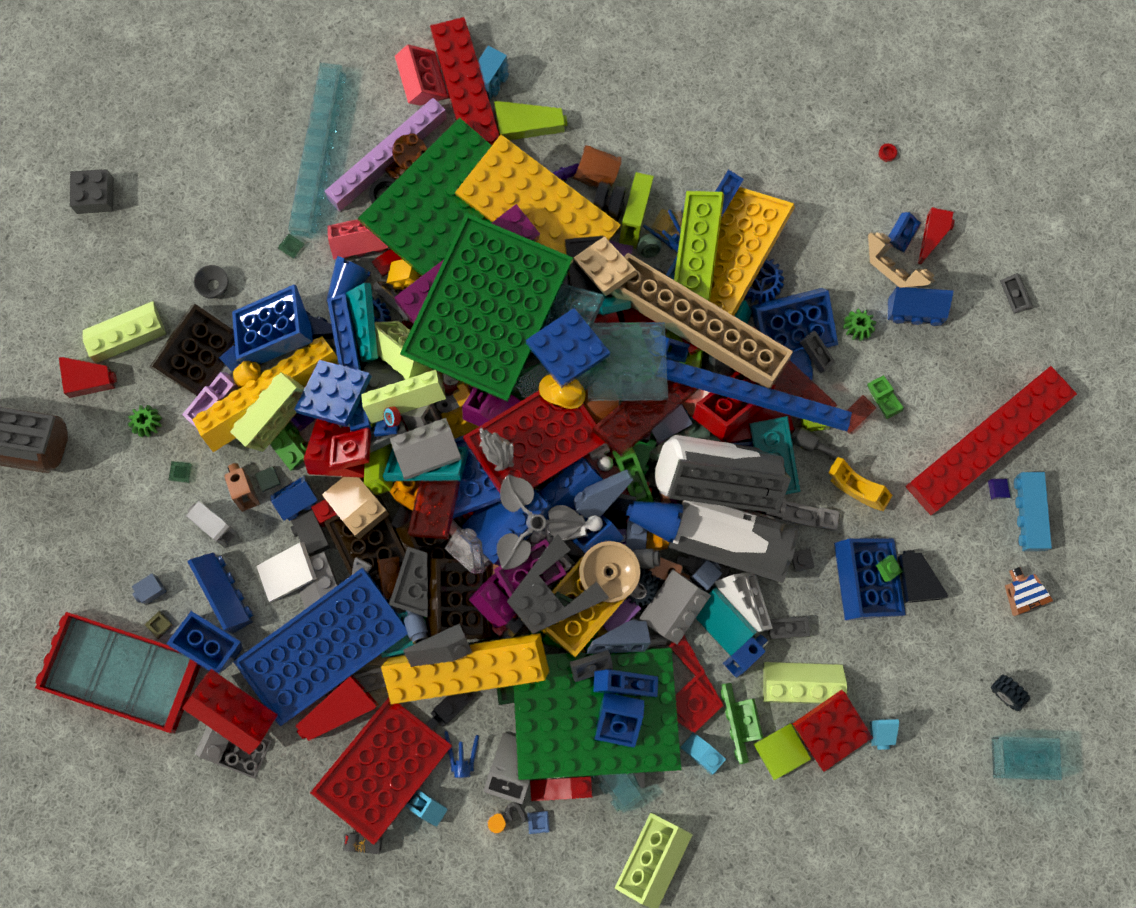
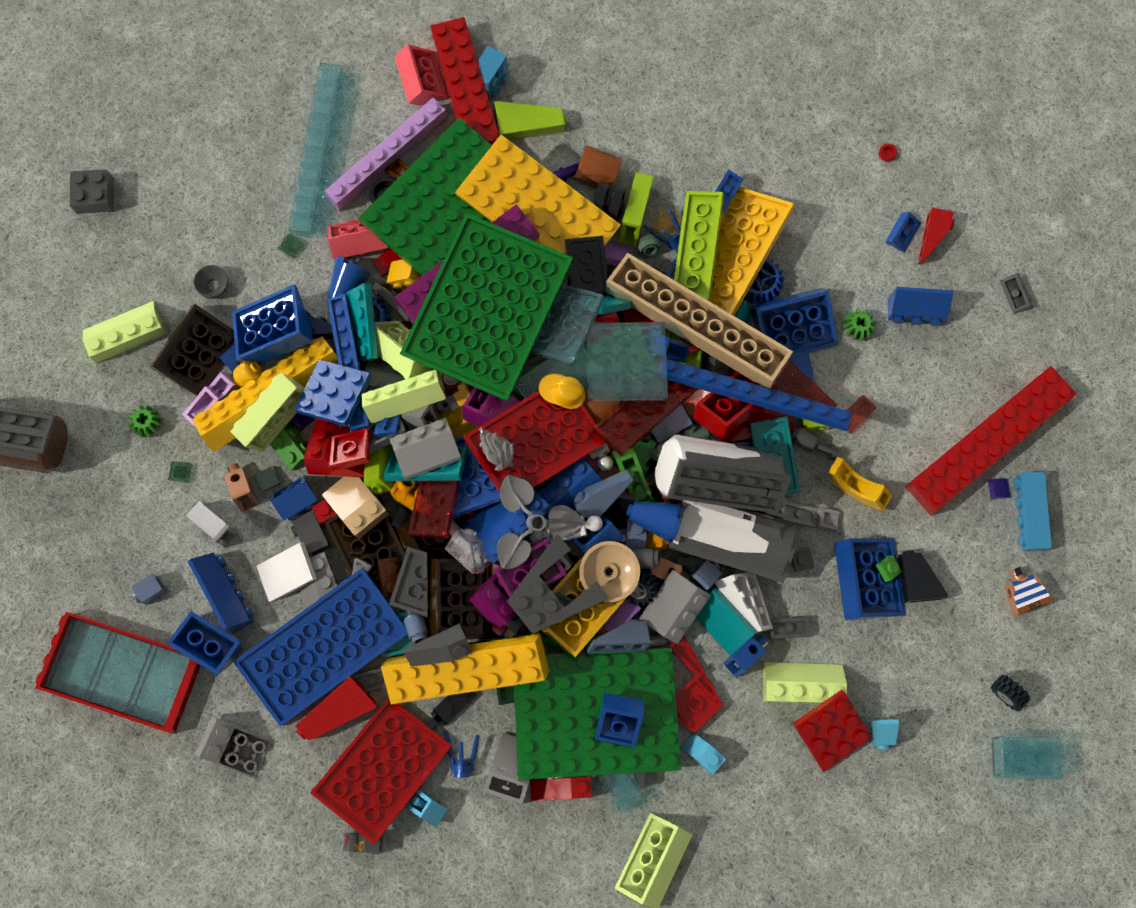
(85, 377): red slope -> none
(159, 624): olive tile -> none
(230, 711): red brick -> none
(392, 416): red tile -> none
(407, 150): dark orange dish -> none
(498, 821): leg -> none
(538, 822): medium blue tile -> none
(567, 347): blue plate -> none
(586, 666): dark grey plate -> none
(605, 266): tan plate -> none
(625, 683): blue slope -> none
(743, 722): bright green bracket -> none
(782, 751): lime slope -> none
(817, 351): dark grey plate -> none
(878, 247): tan slope -> none
(884, 397): bright green slope -> none

